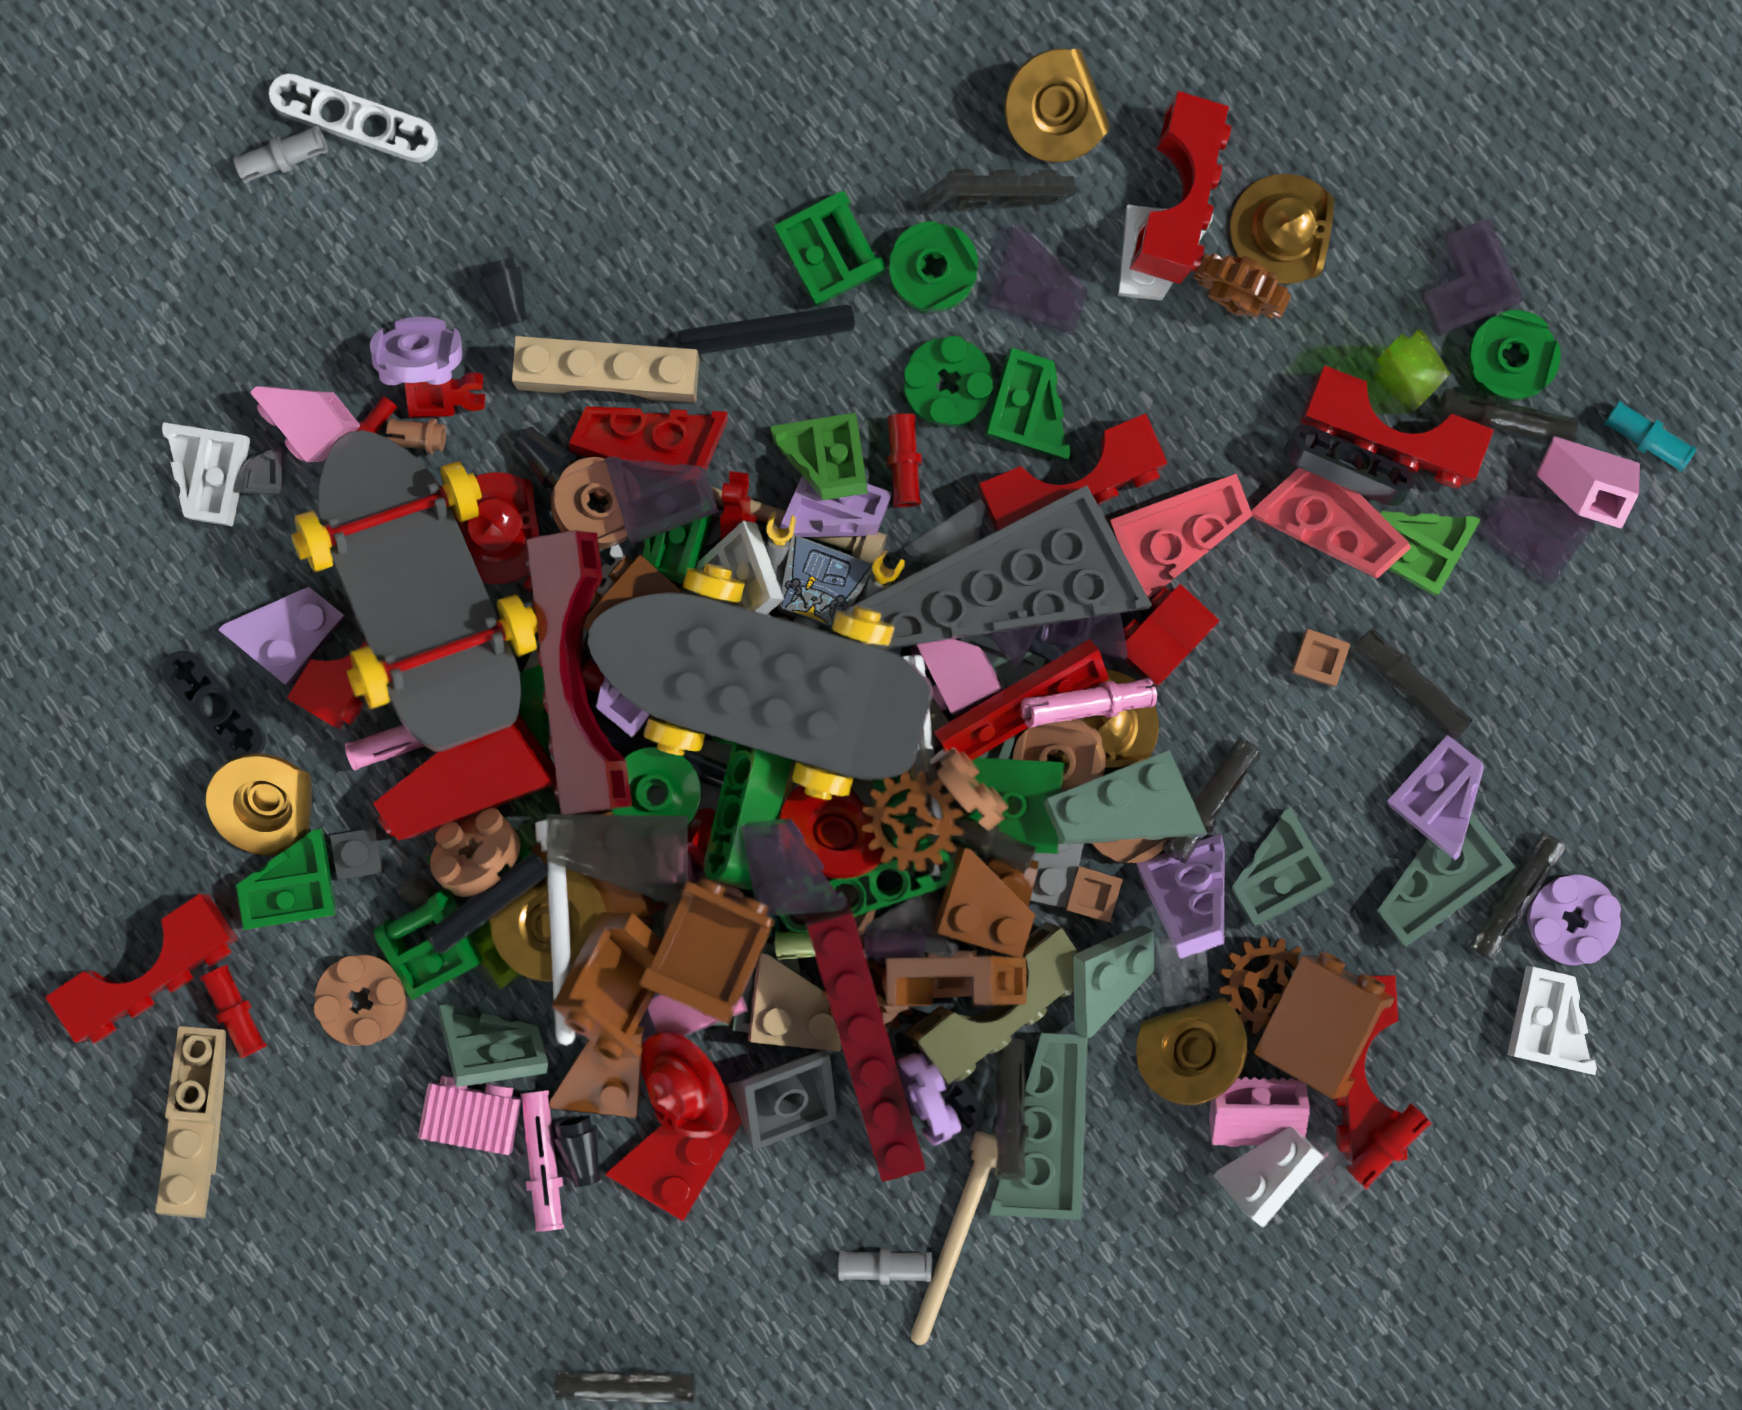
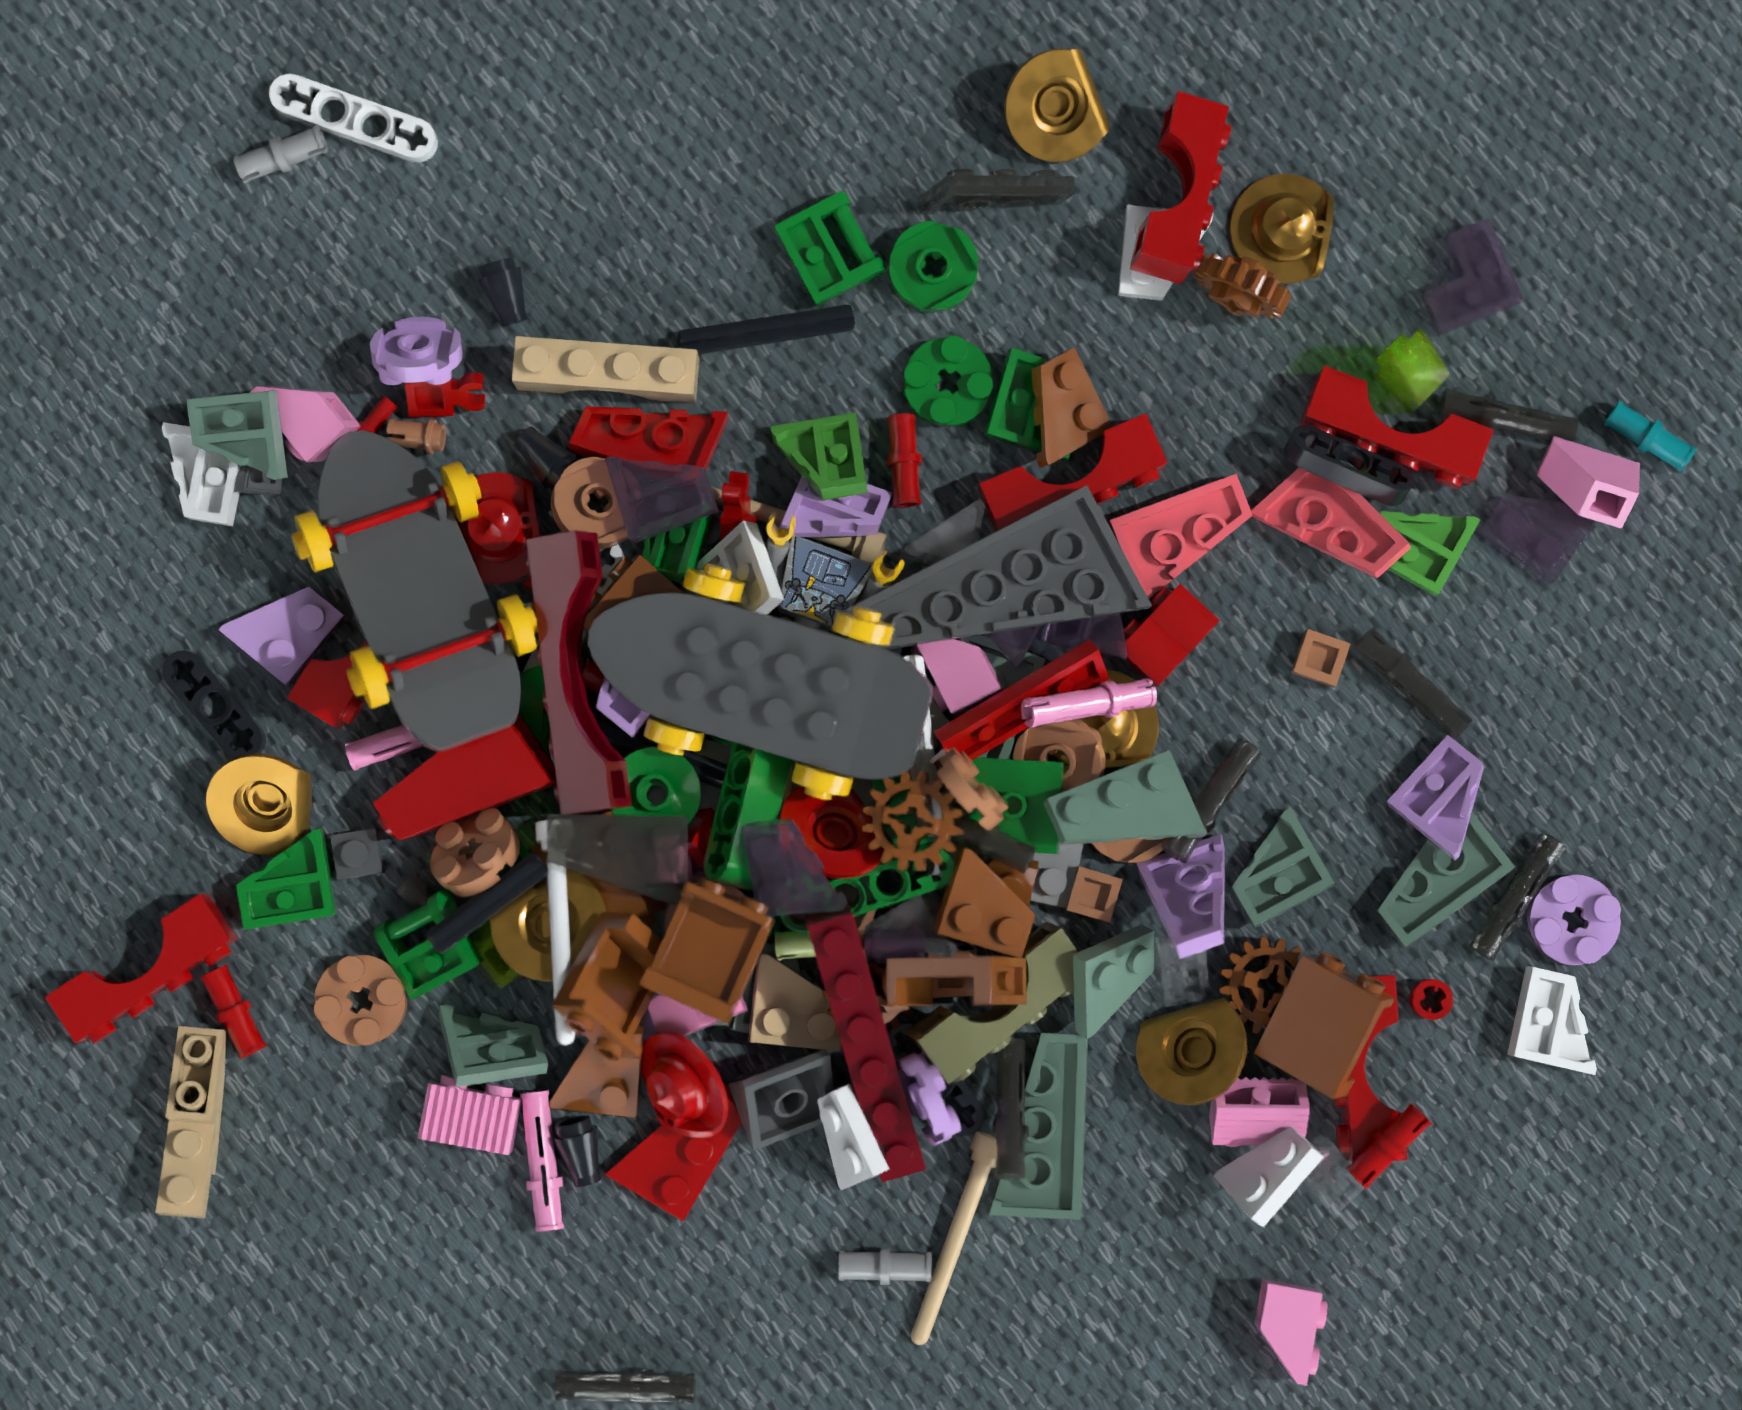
(241, 429): none -> sand green wing
(849, 1138): none -> white wing
(1037, 285): clear purple wing -> none
(1065, 407): none -> dark orange wing
(1288, 1322): none -> bright pink slope
(1444, 1003): none -> red bush
(1535, 342): green plate -> none

